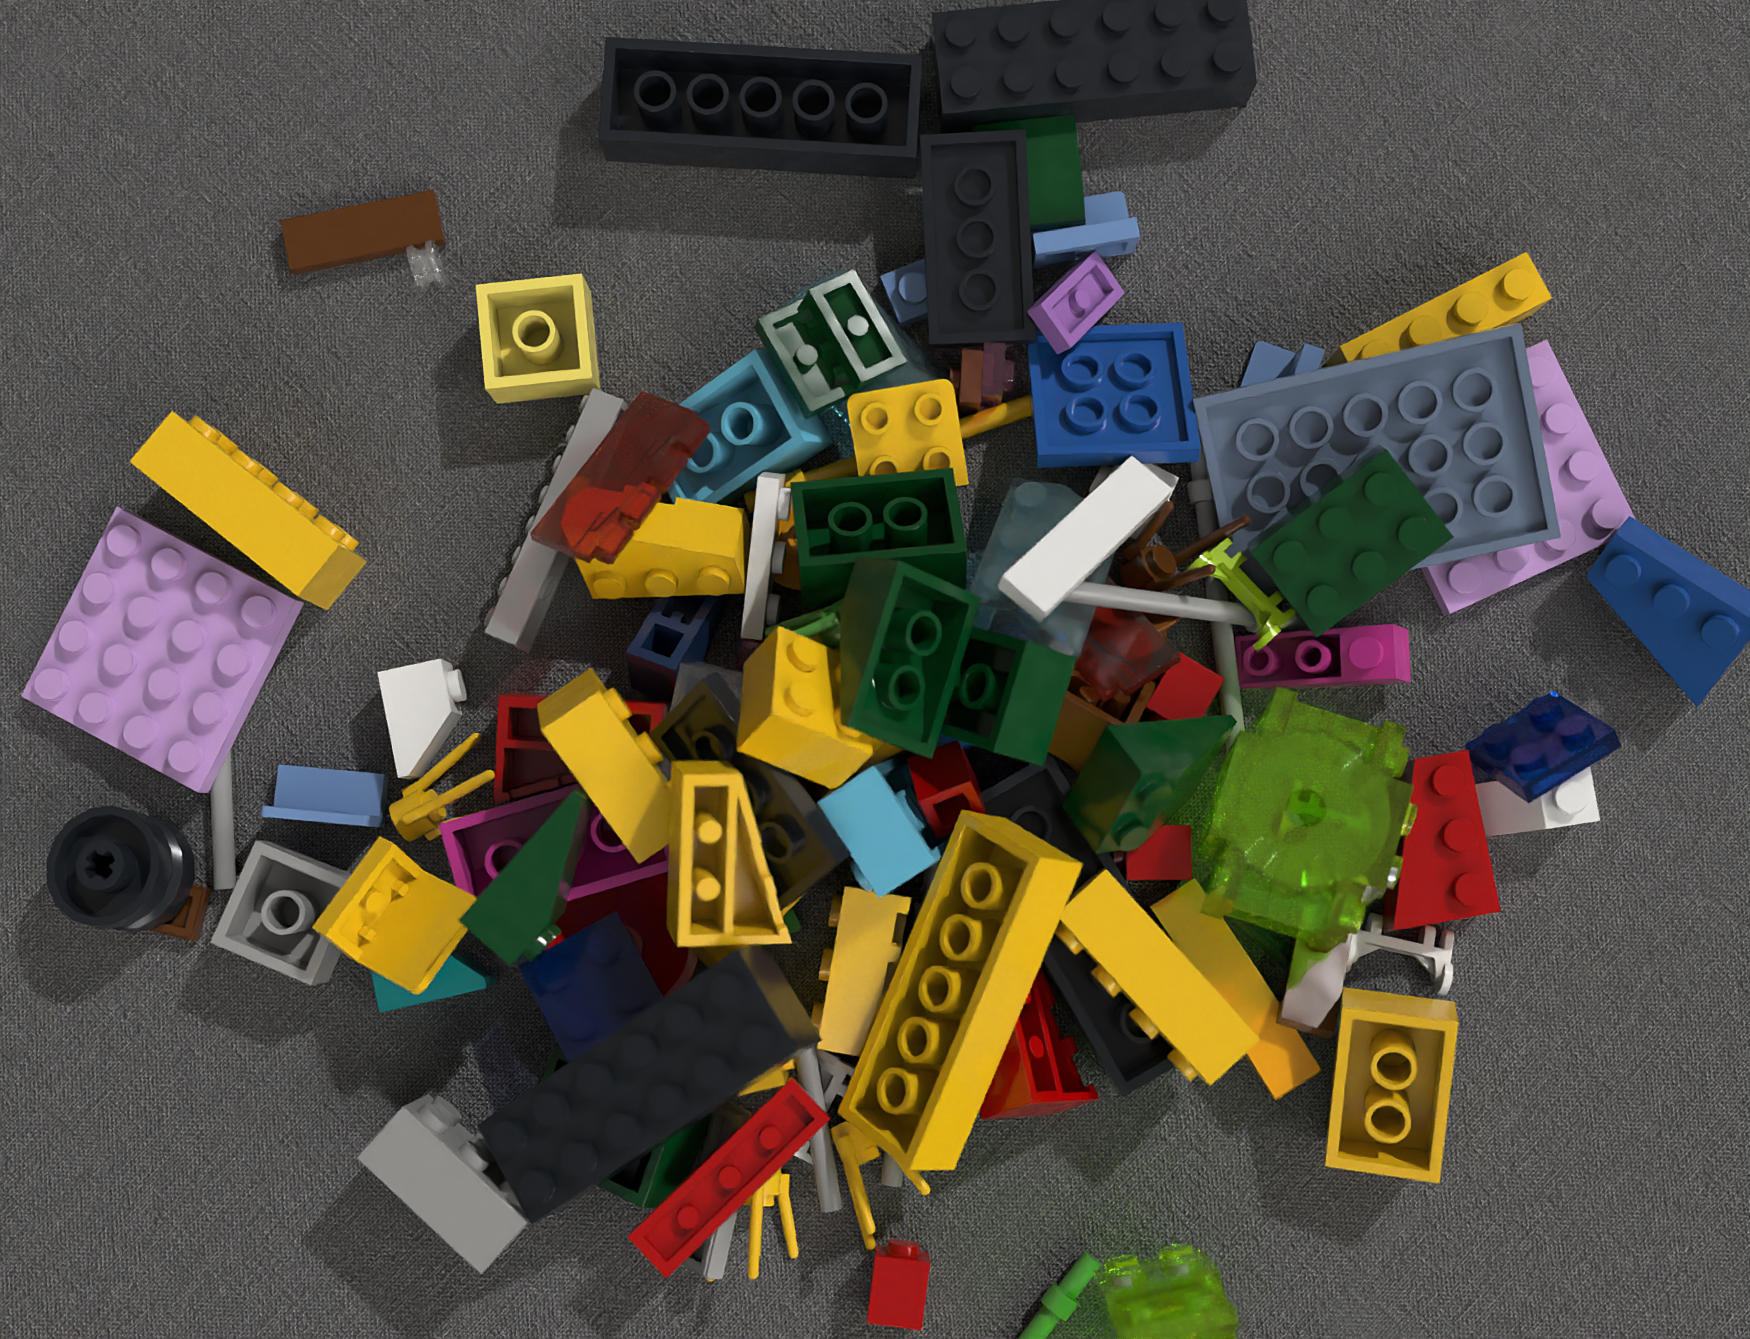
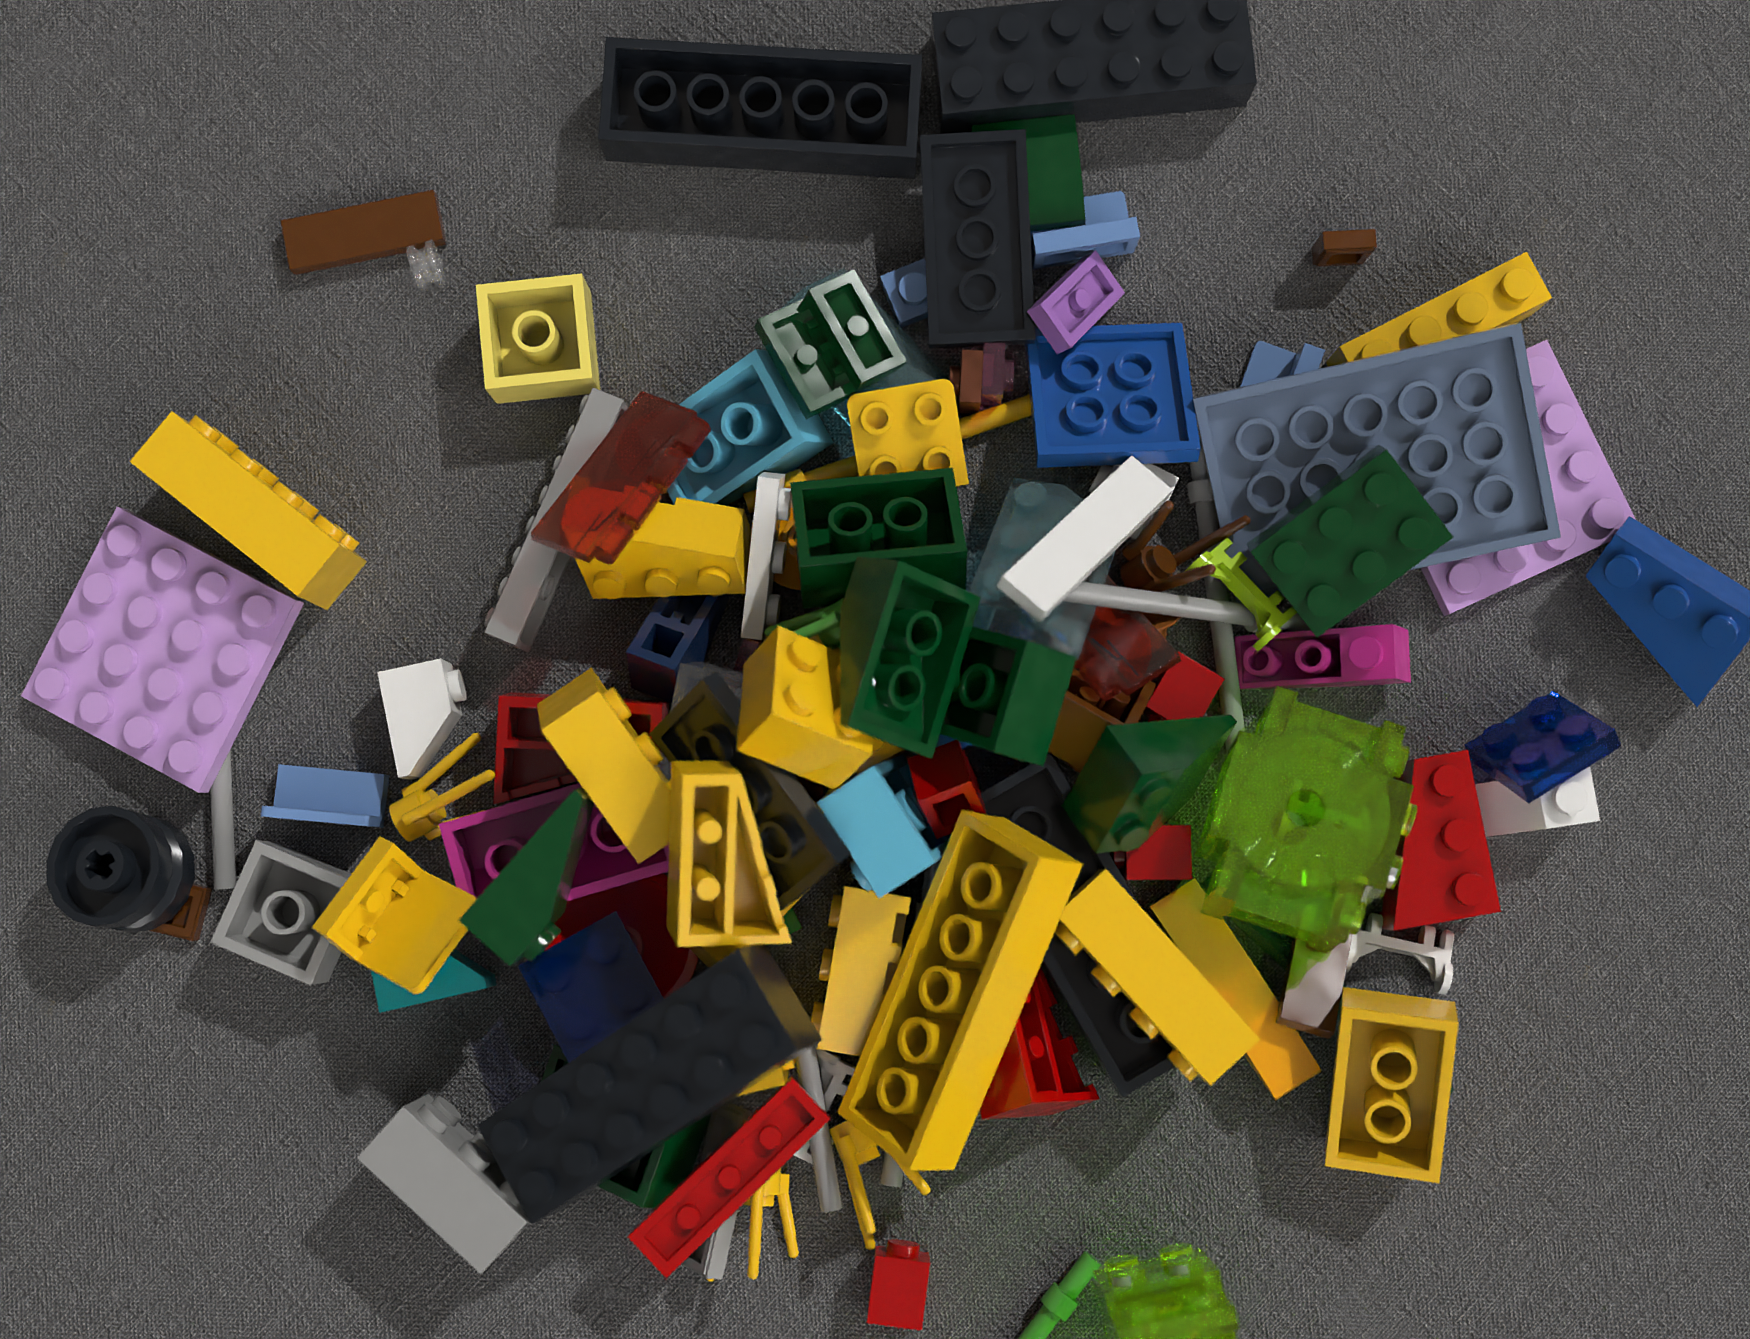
(1343, 247): none -> reddish brown tile

